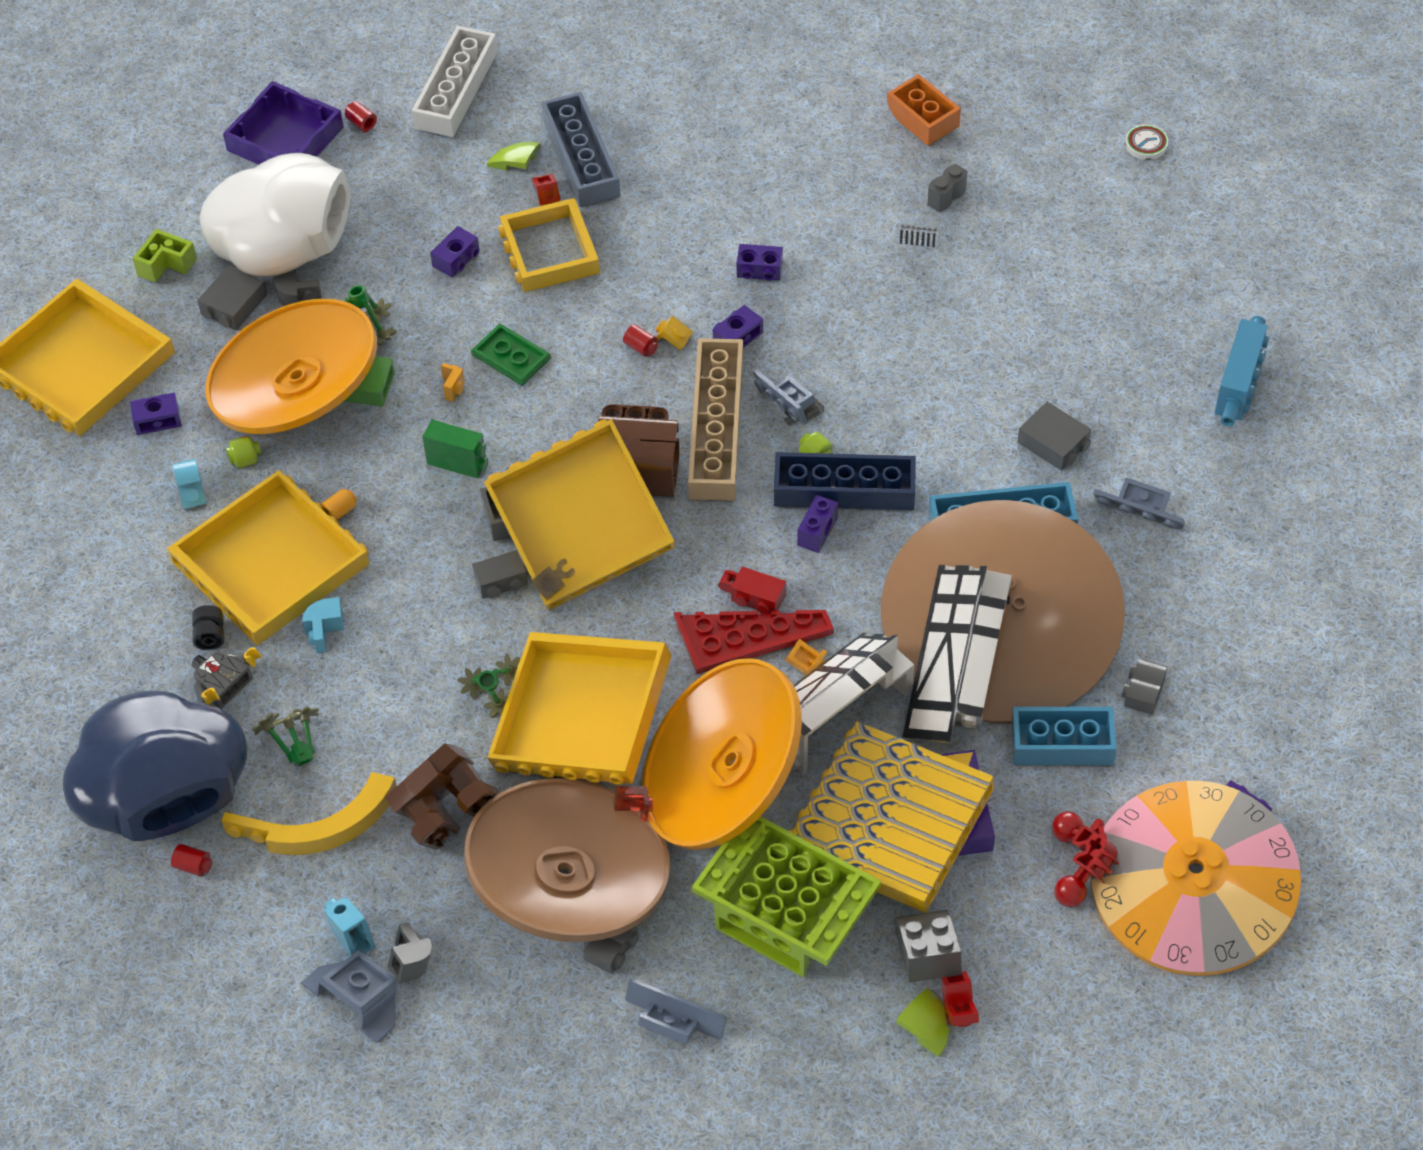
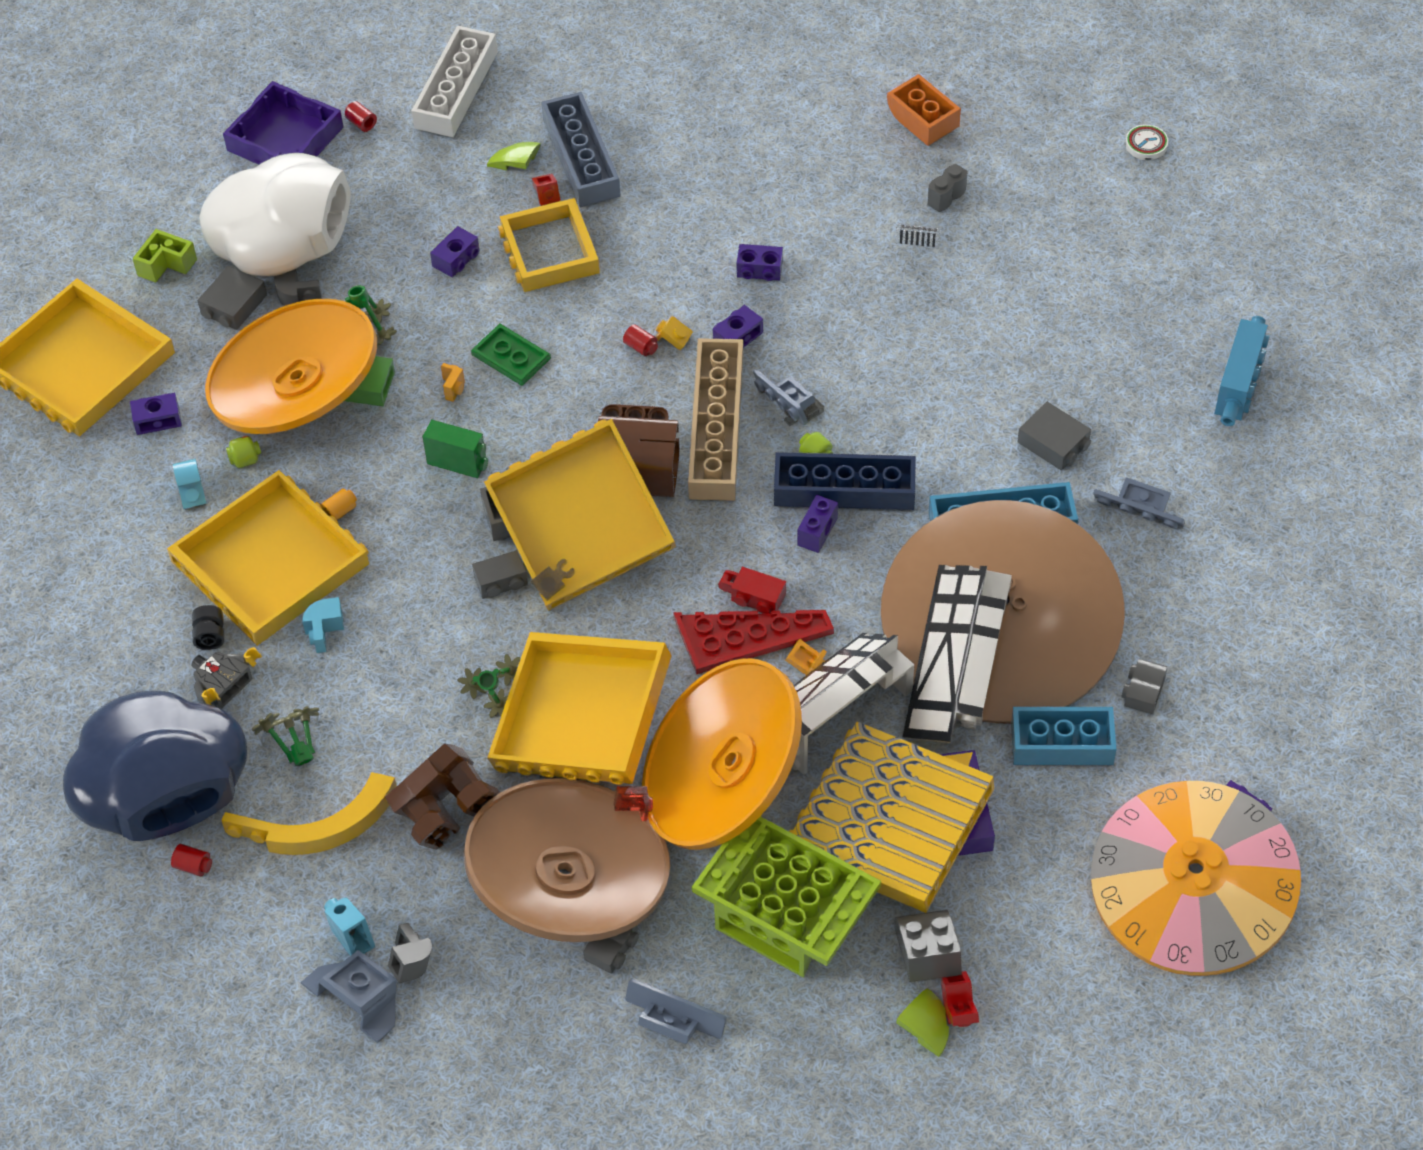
(1094, 859): red piece -> none

